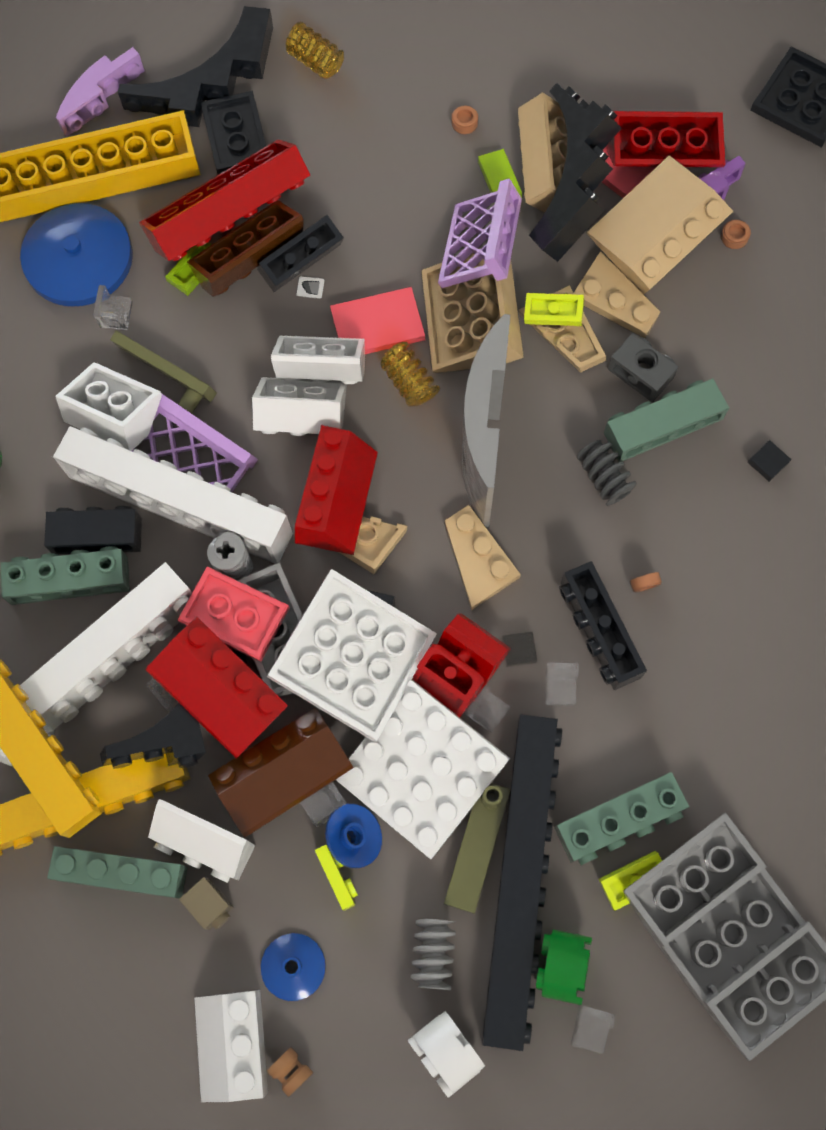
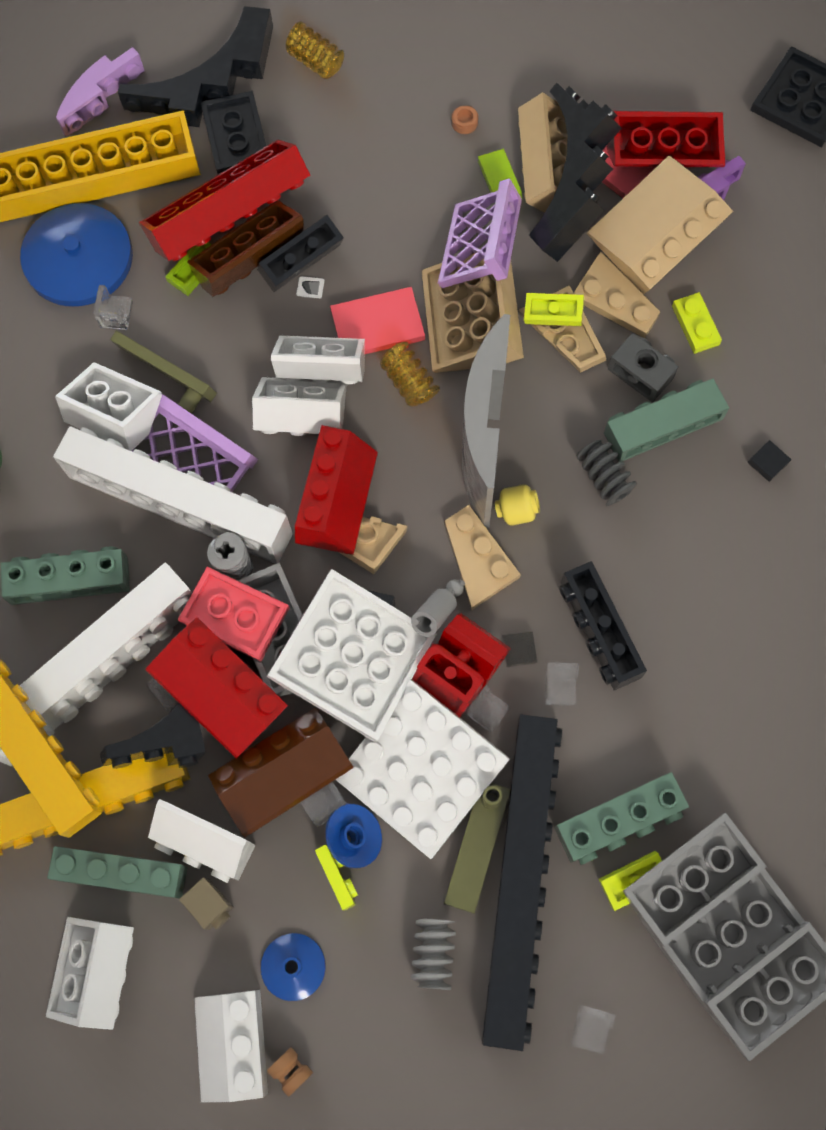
(90, 973): none -> white slope
(93, 529): black brick -> none
(437, 608): none -> light grey wheel
(446, 1053): white brick -> none
(517, 505): none -> light yellow head
(565, 966): green brick -> none
(646, 582): nougat tile -> none
(696, 323): none -> neon yellow plate
(735, 234): nougat tile -> none

